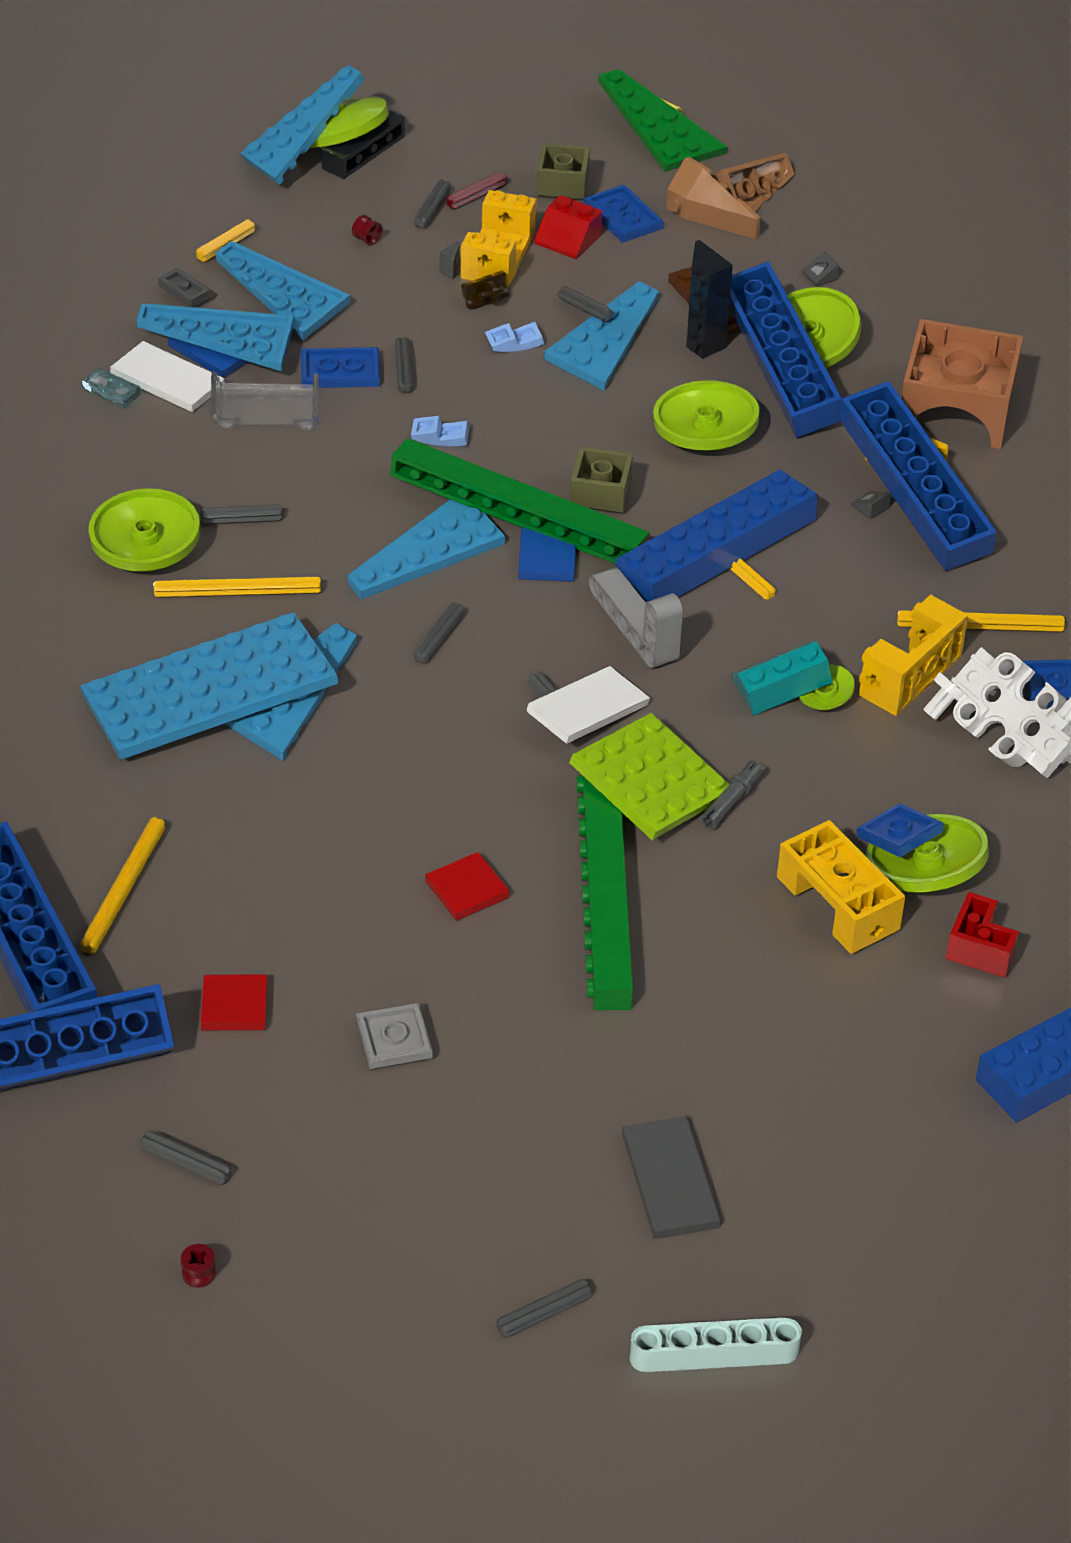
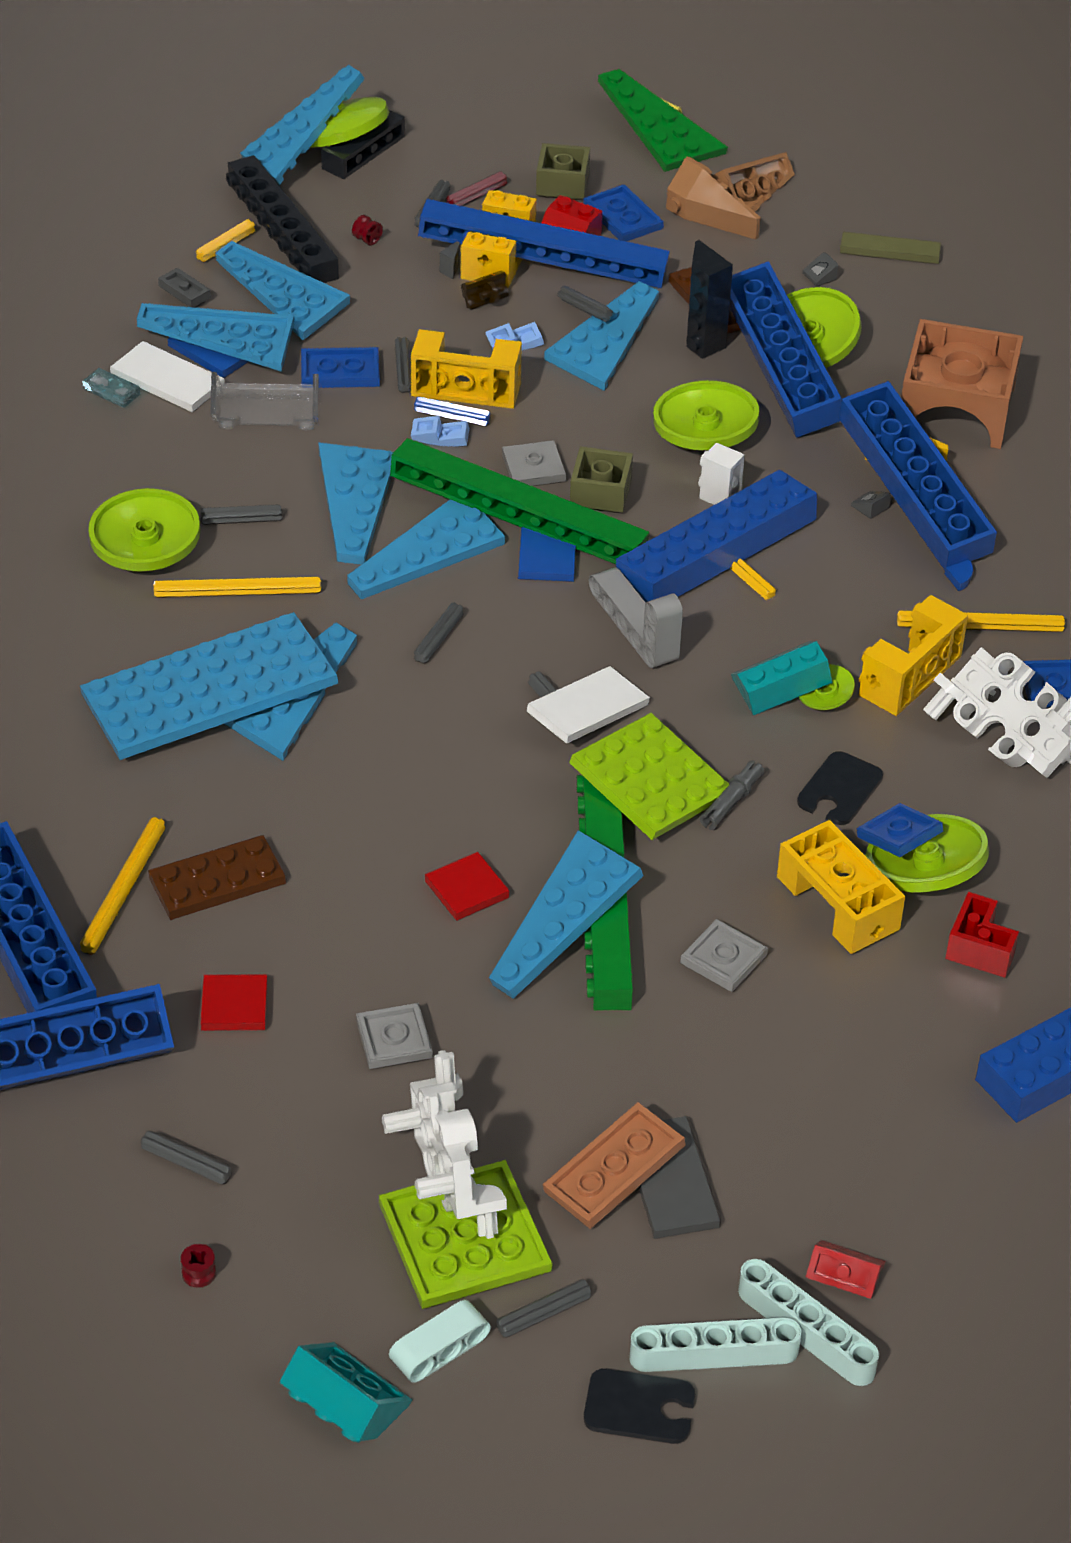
(216, 877): none -> reddish brown plate
(282, 219): none -> black brick
(343, 1391): none -> teal slope
(355, 493): none -> dark azure wing
(439, 1341): none -> light aqua beam
(446, 1141): none -> white gear
(447, 1254): none -> lime plate
(452, 411): none -> axle
(492, 380): none -> yellow plate
(534, 463): none -> light grey plate
(548, 243): none -> blue brick
(573, 898): none -> dark azure wing
(614, 1165): none -> nougat plate
(632, 1405): none -> black piece
(720, 473): none -> white brick
(724, 955): none -> light grey plate
(823, 1327): none -> light aqua beam
(844, 781): none -> black piece
(844, 1268): none -> red panel
(890, 247): none -> olive tile
(960, 574): none -> blue tile

